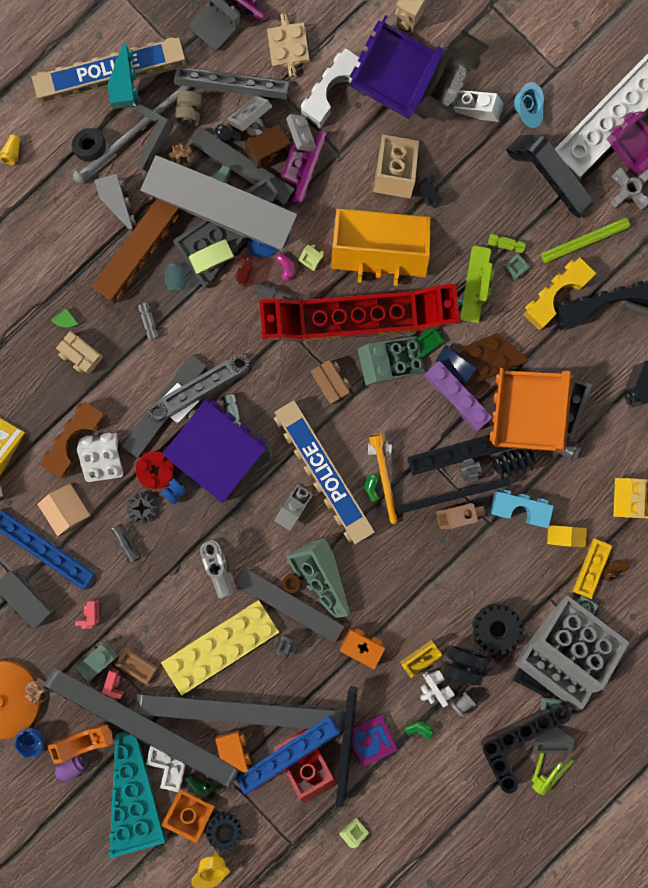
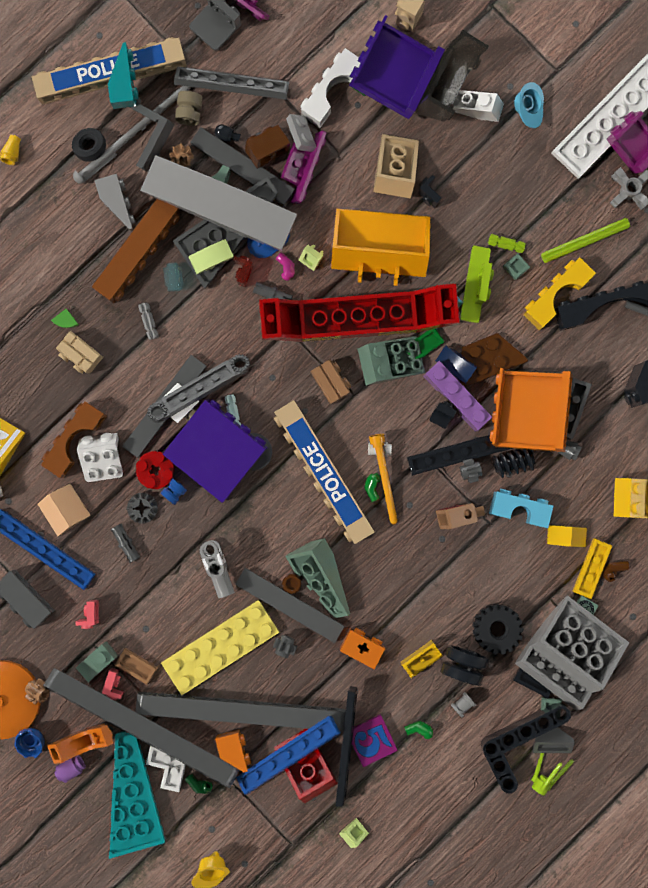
(188, 816): orange slope -> none
(223, 831): black wheel -> none
(250, 114): light grey tile -> none
(288, 45): tan plate -> none
(293, 507): light grey slope -> none
(442, 414): none -> black bracket
(442, 695): white hips -> none
(452, 495): black tile -> none
(554, 170): black beam -> none

